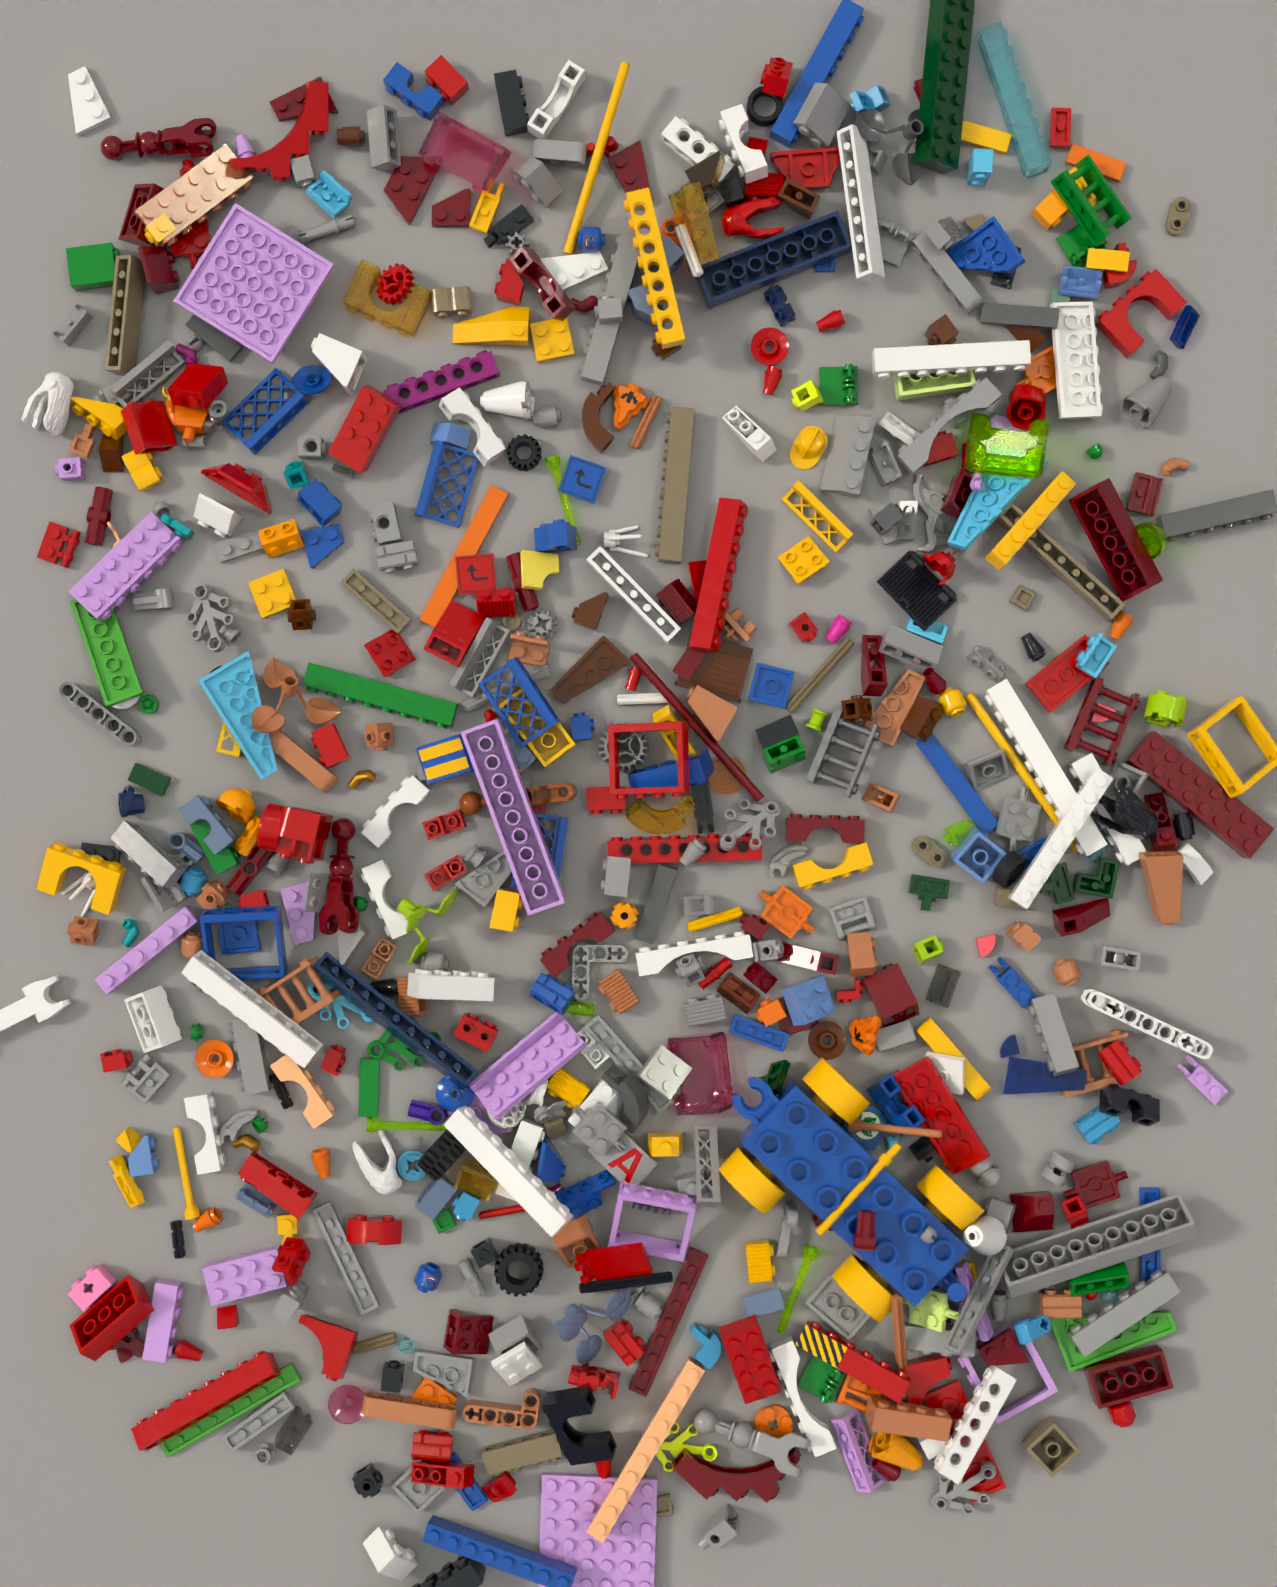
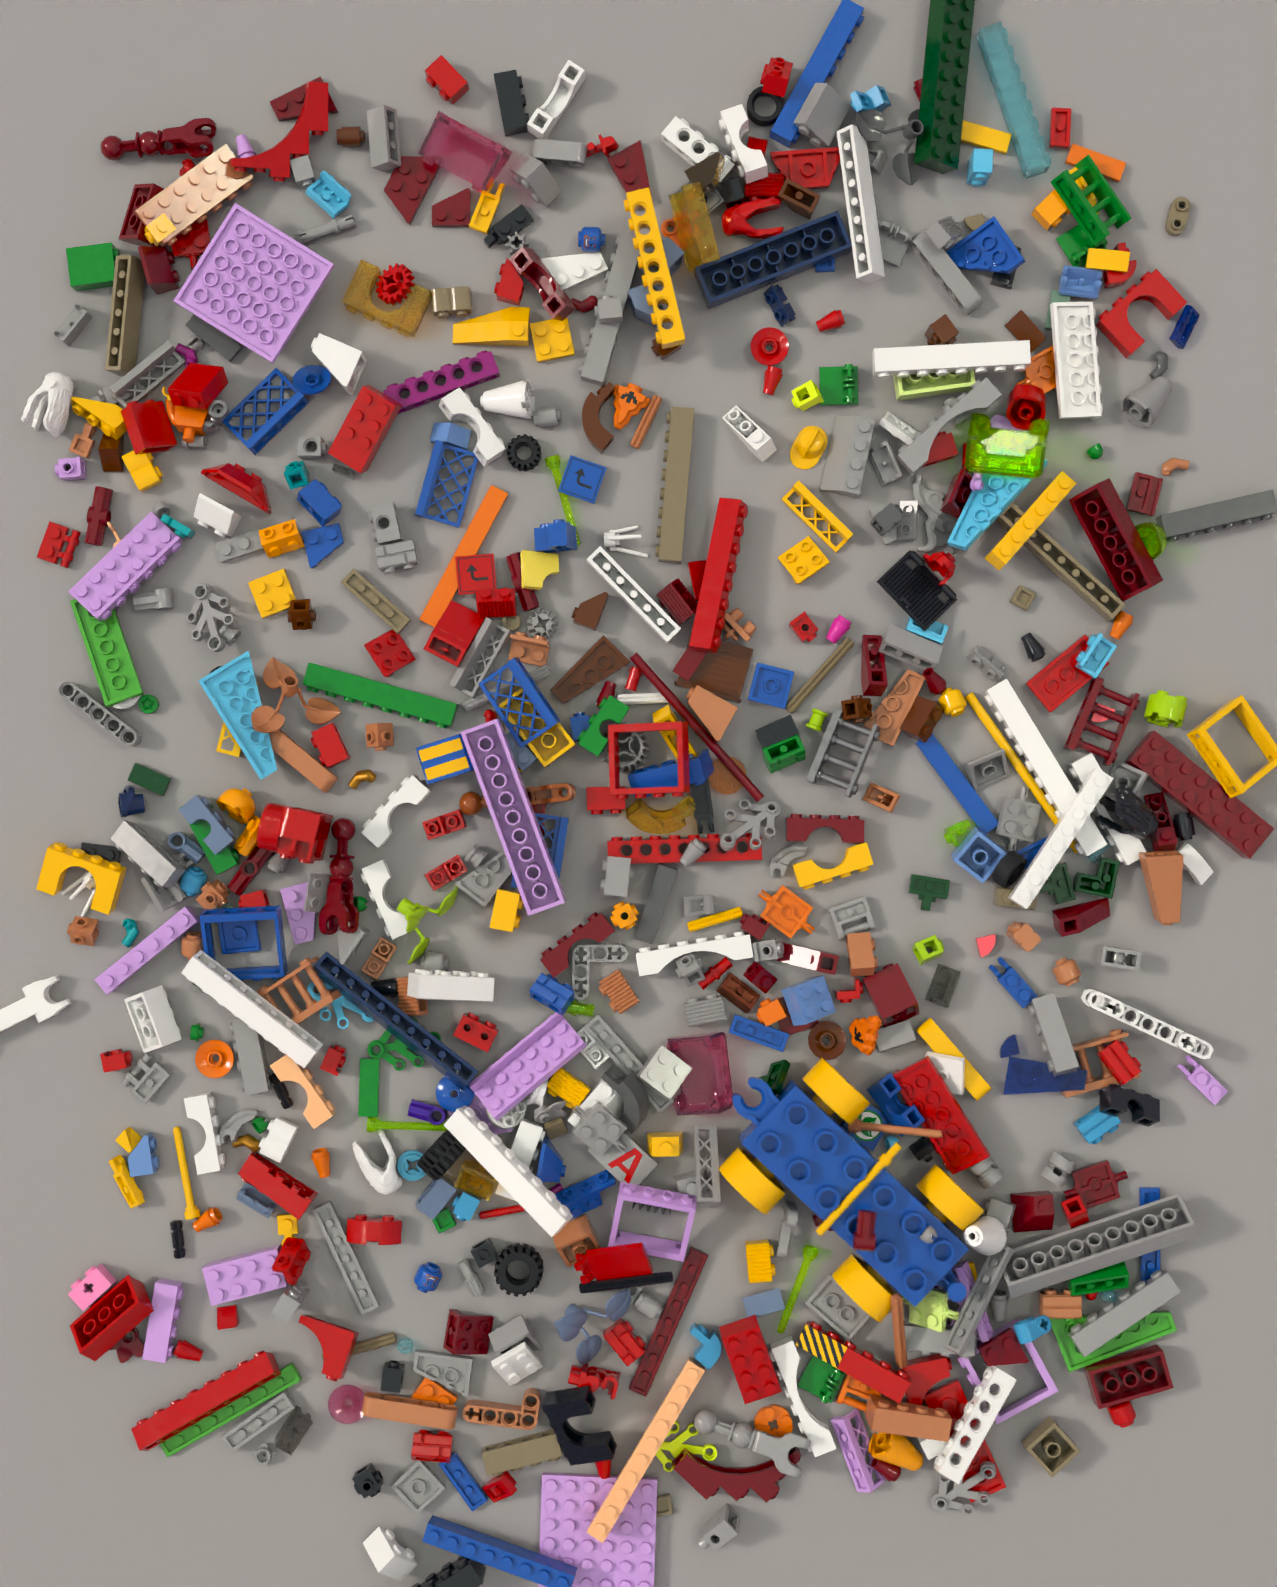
(87, 103): white wing -> none
(279, 1139): none -> white brick
(425, 102): blue arch -> none
(443, 1474): red slope -> none
(596, 157): yellow piece -> none
(608, 689): none -> dark red cone
(610, 710): none -> green arch
(689, 250): white axle -> none
(929, 851): dark tan plate -> none
(1020, 315): dark grey tile -> none

